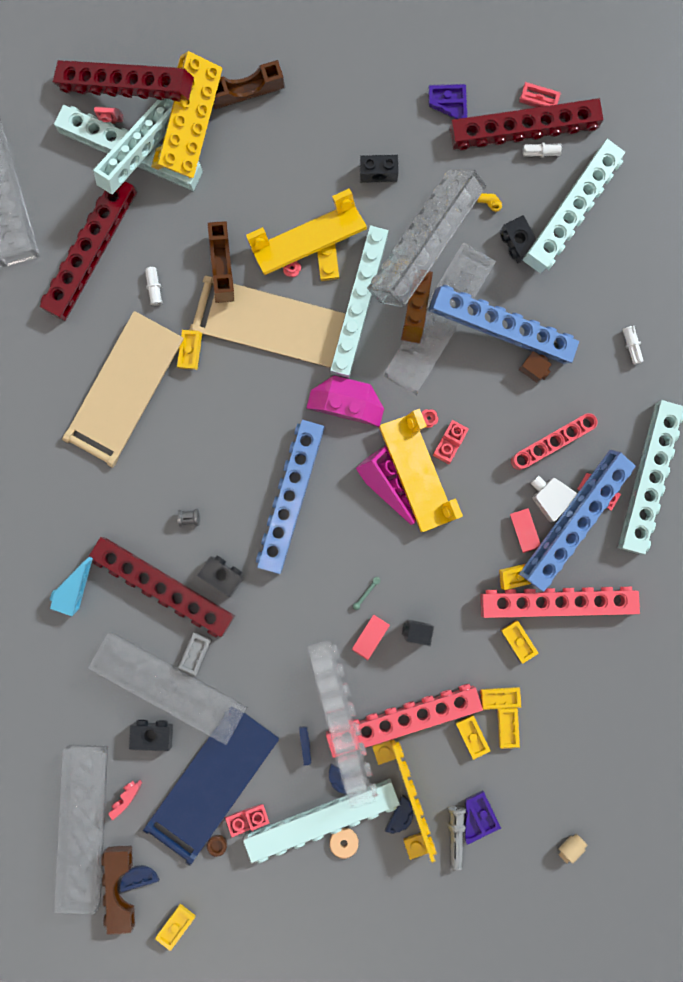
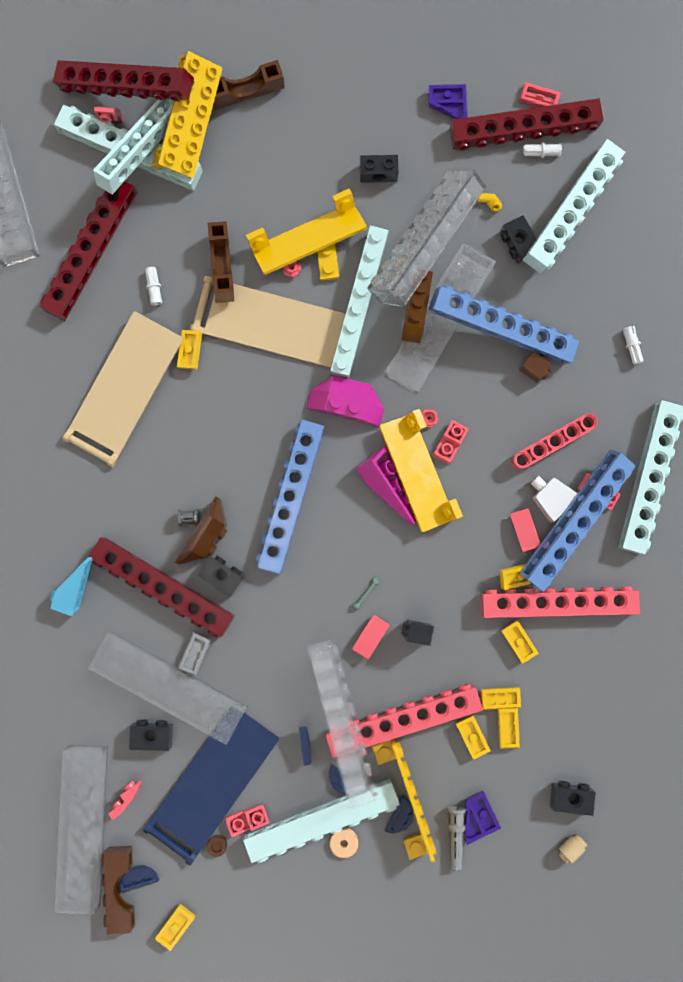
(206, 534): none -> reddish brown wedge
(581, 805): none -> black brick

